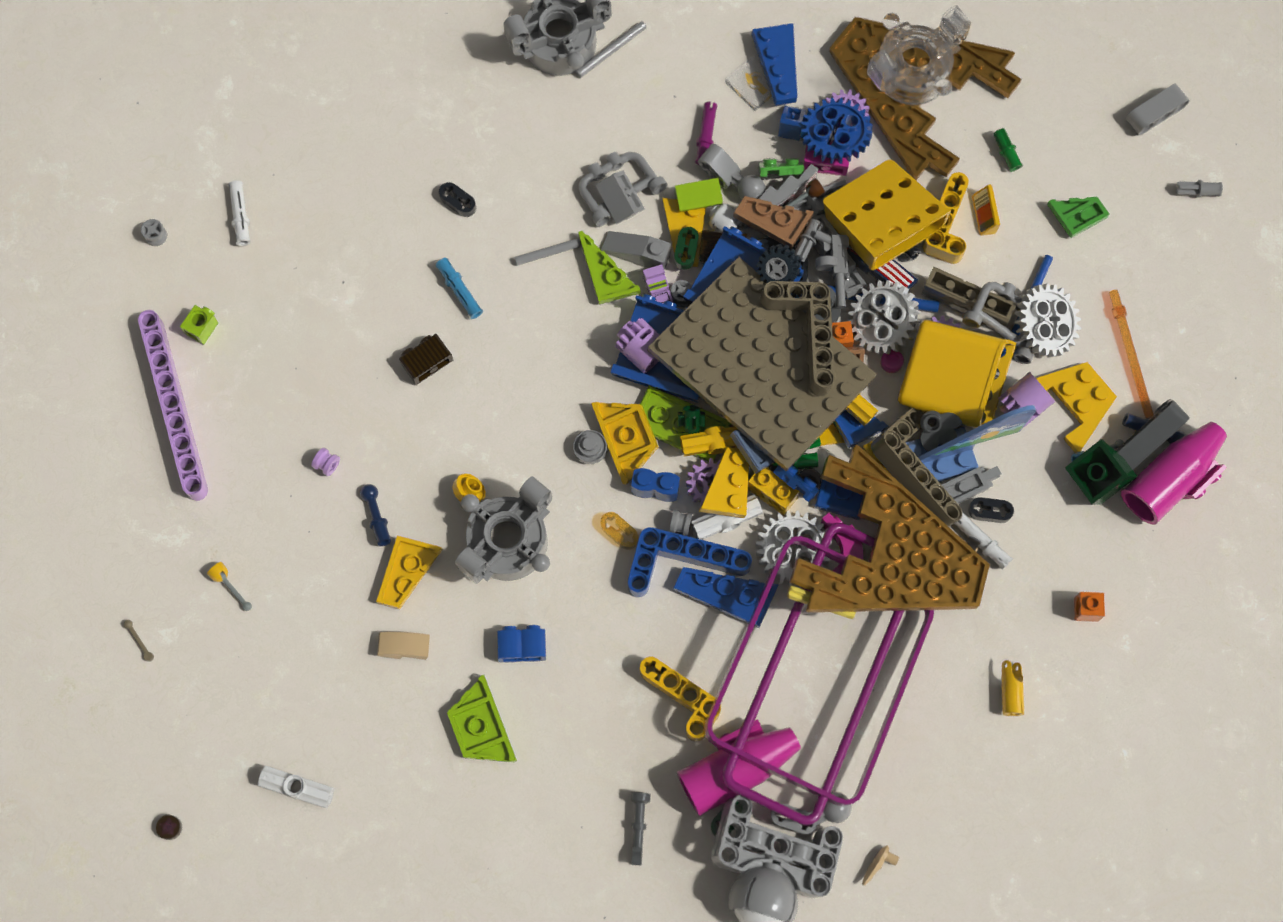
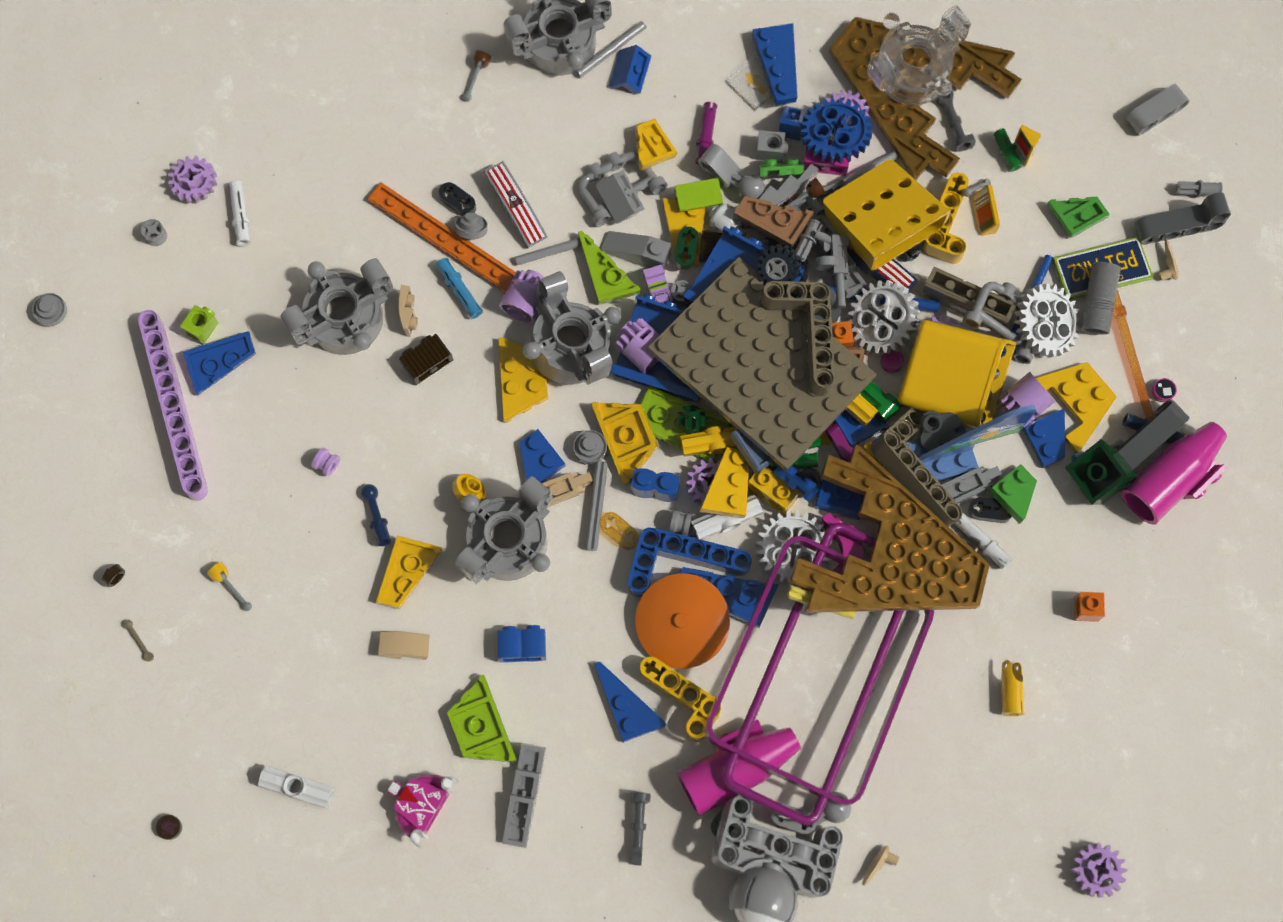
(49, 309): none -> light grey plate
(113, 575): none -> dark brown tile
(202, 179): none -> lavender gear
(217, 359): none -> blue wing
(356, 330): none -> light grey piece
(406, 312): none -> tan slope
(420, 803): none -> dark pink torso
(442, 236): none -> orange tile
(471, 226): none -> light grey plate
(480, 60): none -> hinge
(515, 204): none -> slope
(520, 297): none -> lavender gear
(520, 380): none -> yellow wing
(523, 795): none -> light grey slope
(539, 457): none -> blue wing
(564, 362): none -> light grey piece
(567, 486): none -> tan hinge
(596, 506): none -> light grey axle
(629, 711): none -> blue wing
(630, 69): none -> blue panel
(652, 145): none -> yellow wing
(682, 620): none -> orange dish
(770, 137): none -> light grey brick
(839, 442): none -> magenta beam
(885, 403): none -> green piece
(891, 156): none -> light grey bar
(963, 141): none -> dark grey piece
(967, 192): none -> light grey hinge
(1015, 492): none -> bright green wing
(1026, 143): none -> slope
(1047, 438): none -> blue wing
(1075, 268): none -> tile
(1102, 292): none -> light grey piece
(1102, 860): none -> lavender gear
(1164, 390): none -> tile
(1172, 270): none -> tan bar
(1185, 221): none -> dark grey beam

